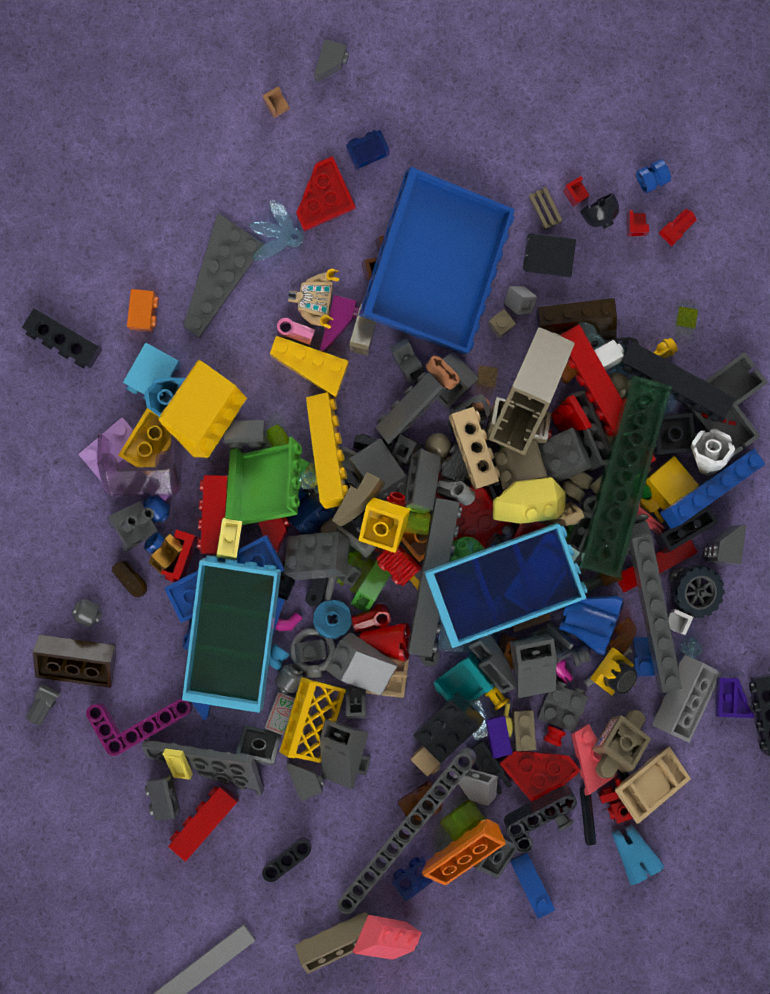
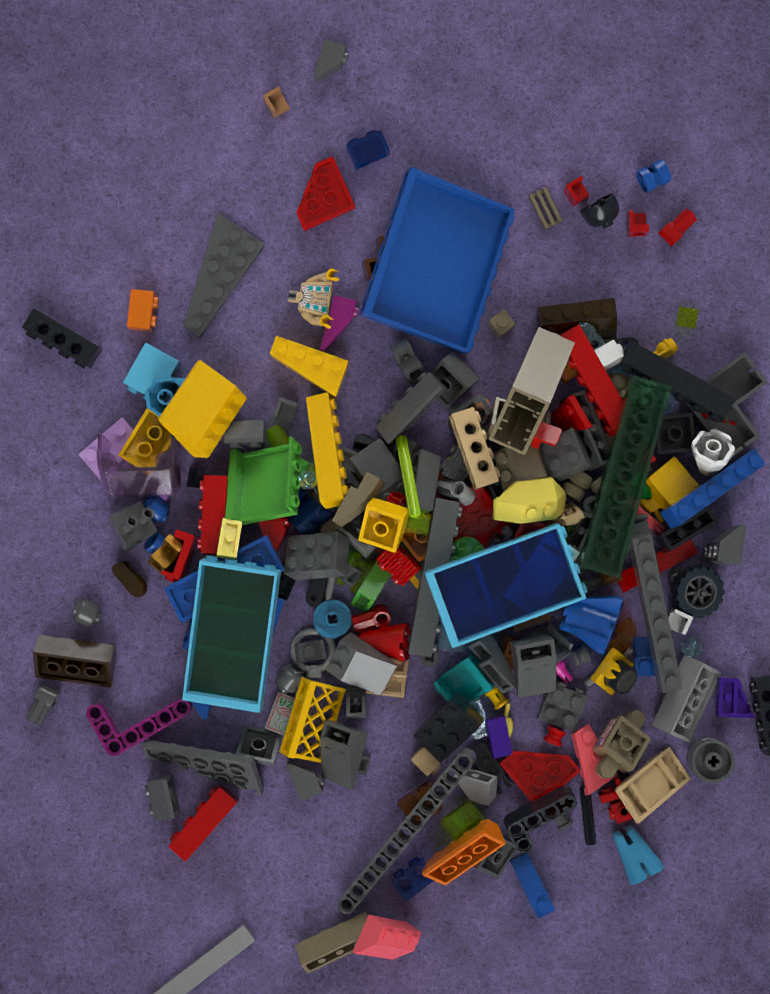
(177, 764): light yellow tile -> none
(194, 477): none -> black tile
(277, 655): dark azure wheel -> none
(281, 867): black beam -> none
(282, 233): clear light blue plant -> none
(285, 410): none -> dark grey panel
(288, 625): dark pink arm -> none
(297, 332): bright pink piece -> none
(362, 335): dark tan slope -> none
(408, 476): none -> lime axle
(439, 445): dark tan piece -> none
(443, 372): nougat beam -> none
(487, 376): clear yellow tile -> none
(520, 300): light grey panel -> none
(524, 729): dark tan brick -> none
(546, 434): none -> red panel
(549, 255): black piece -> none
(720, 765): none -> dark grey wheel

